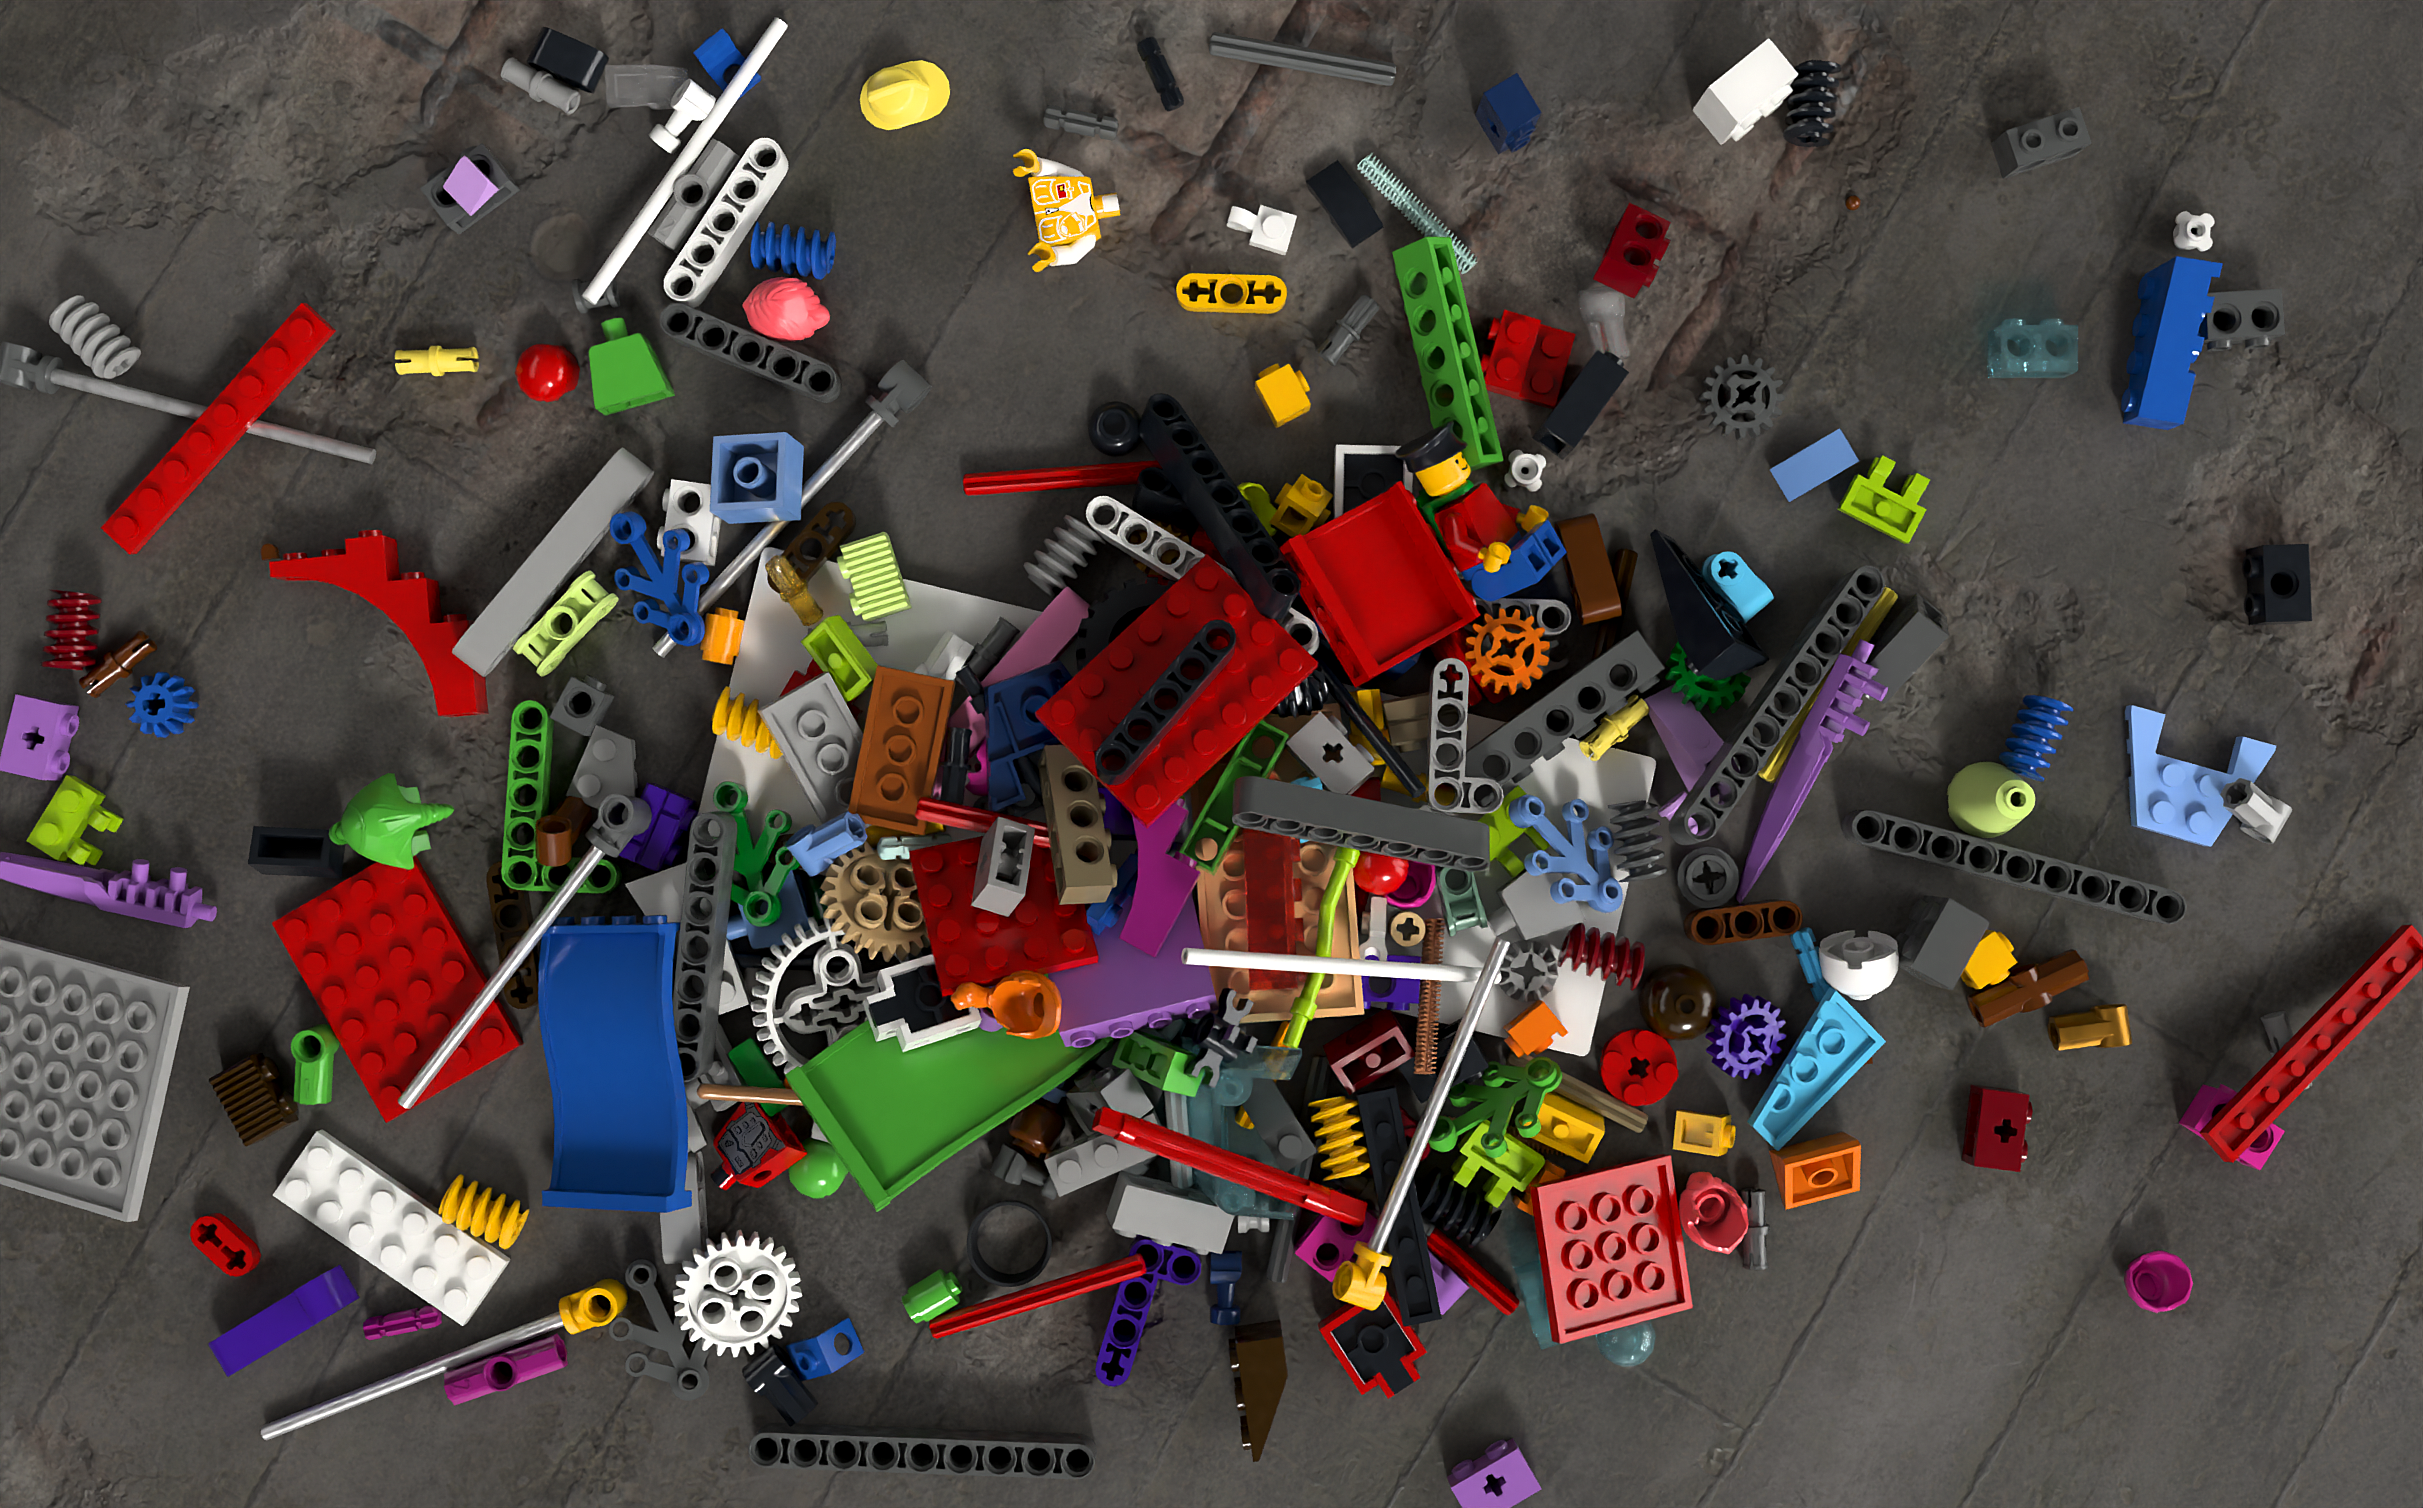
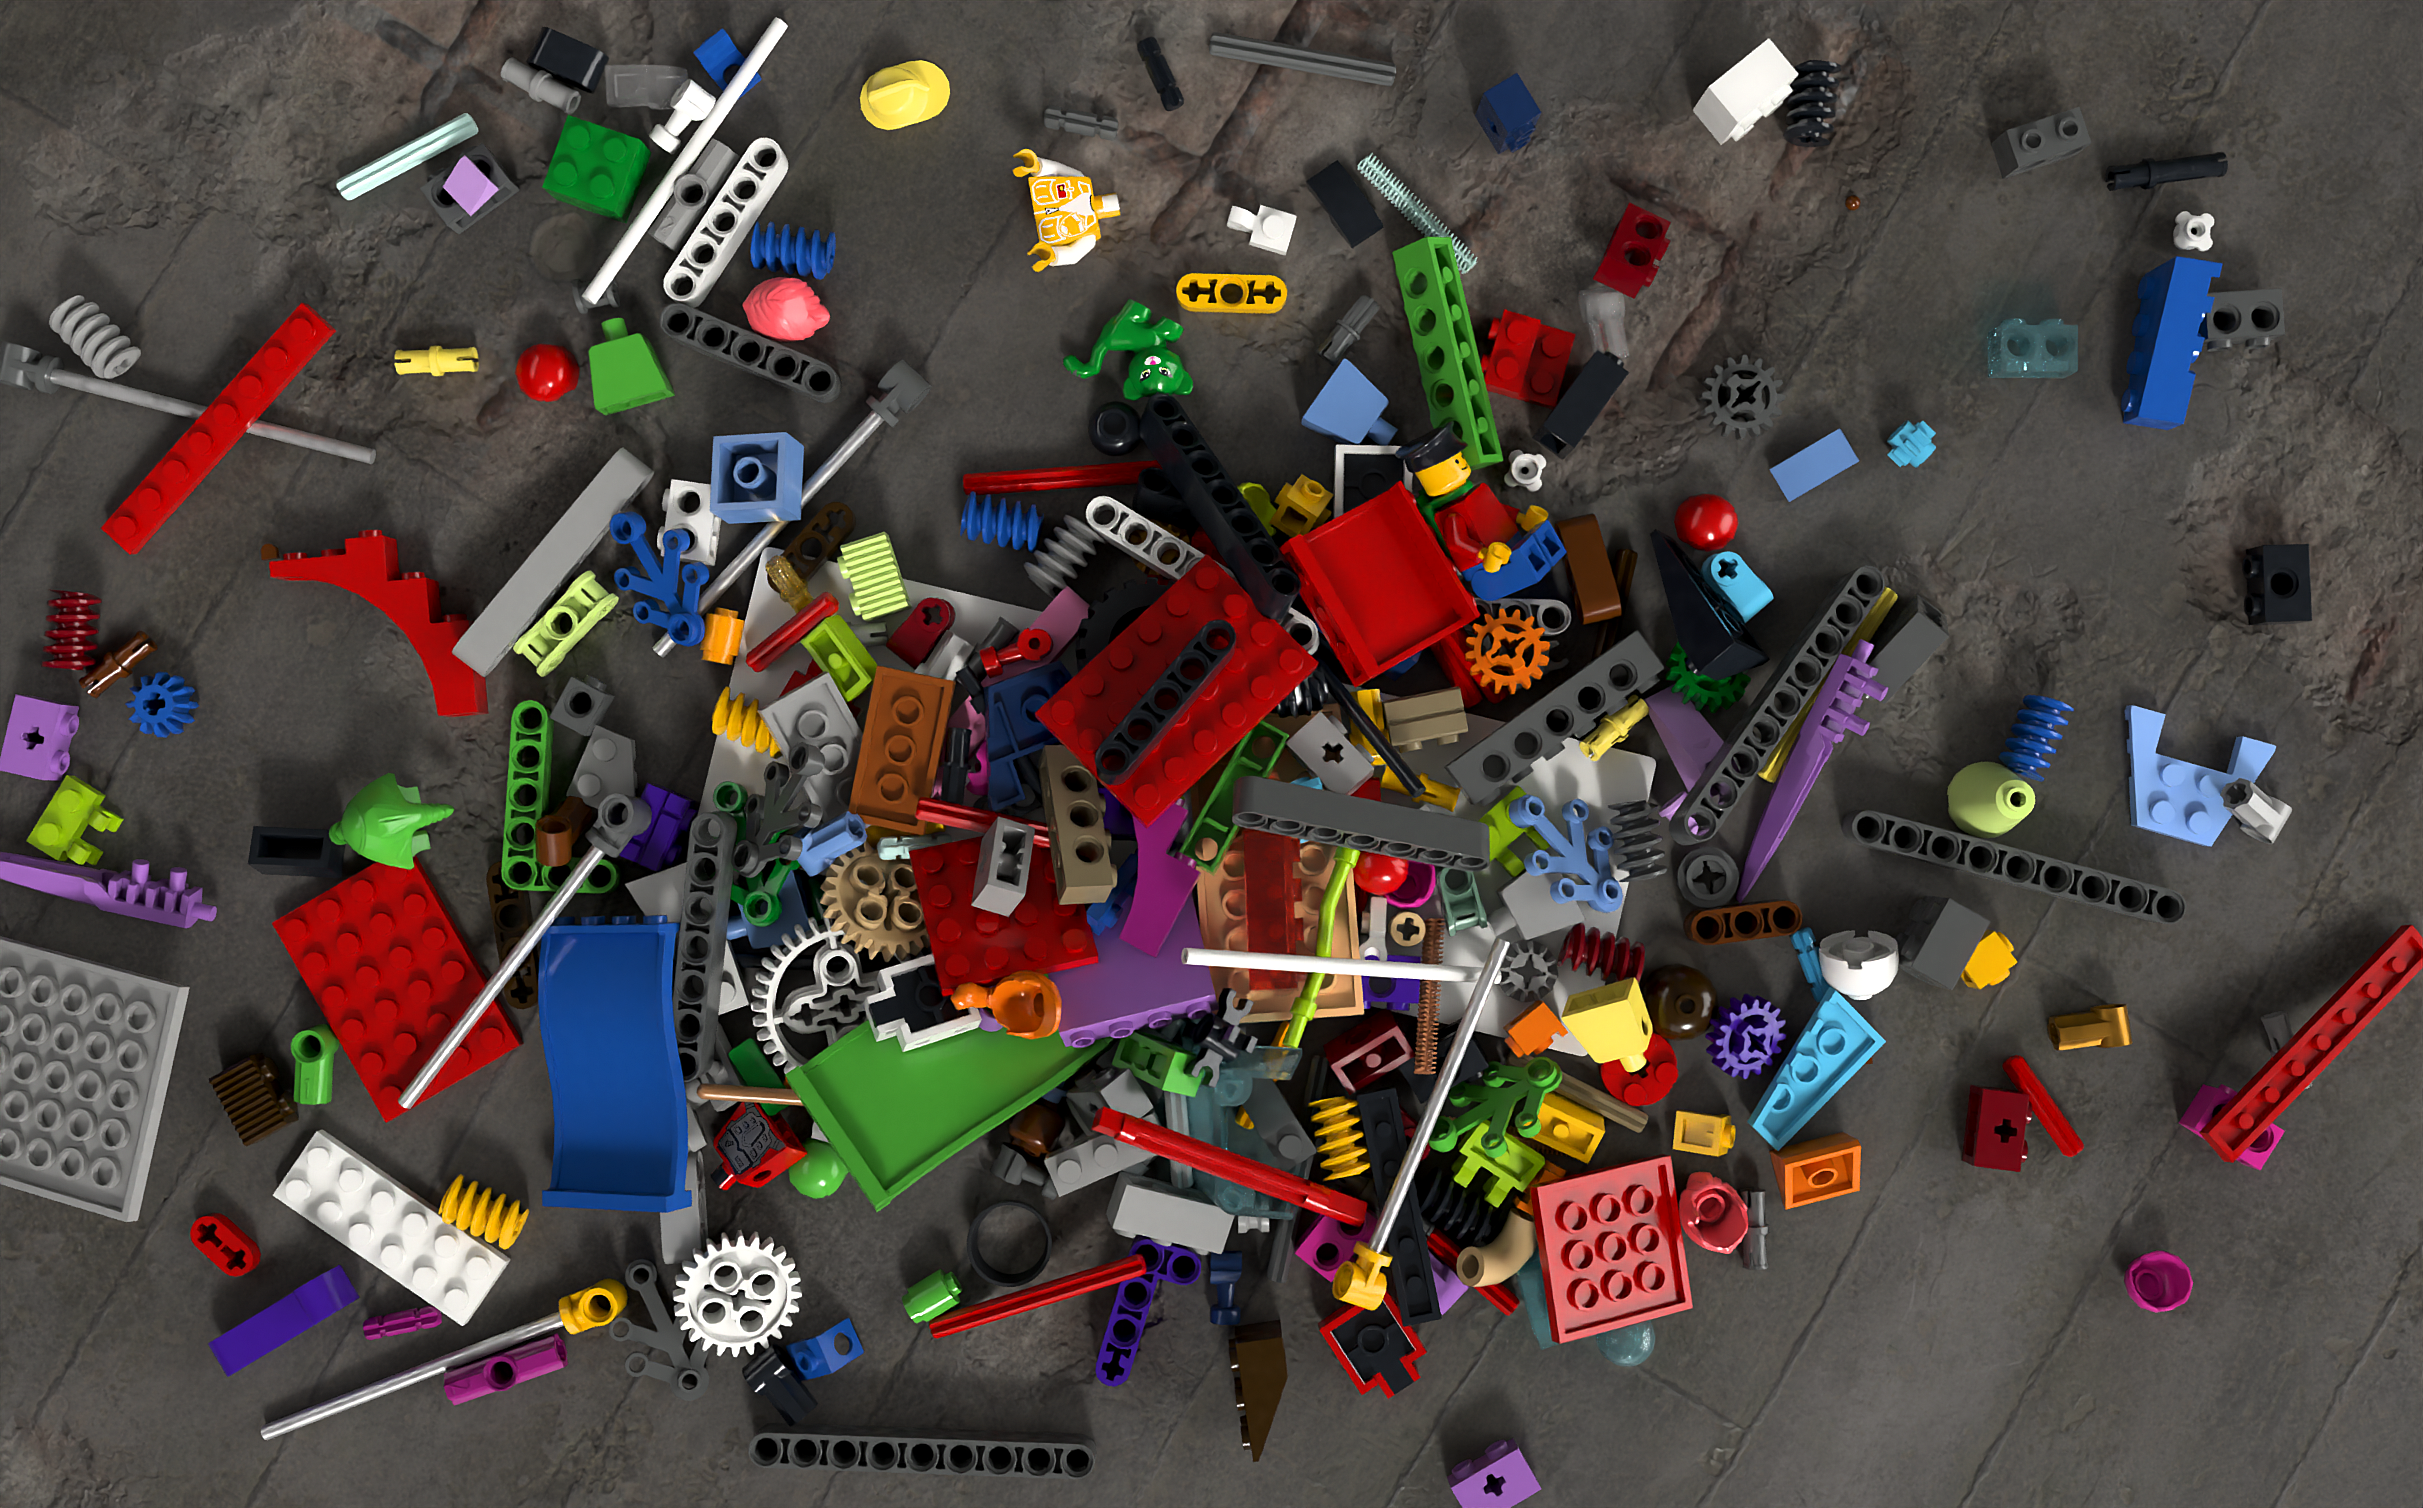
(407, 156): none -> light aqua axle
(597, 169): none -> green brick
(754, 852): none -> dark grey plant
(792, 632): none -> red axle
(917, 636): none -> dark red piece
(1002, 522): none -> blue piece
(1030, 645): none -> red leg
(1153, 367): none -> green animal
(1283, 393): yellow brick -> none
(1349, 409): none -> medium blue torso
(1456, 737): light grey beam -> none
(1503, 1255): none -> tan cylinder
(1611, 1023): none -> light yellow torso
(1706, 522): none -> red hair
(1881, 508): lime plate -> none
(1911, 443): none -> medium azure gear
(2028, 988): reddish brown piece -> none
(2043, 1106): none -> red axle
(2151, 172): none -> black pin

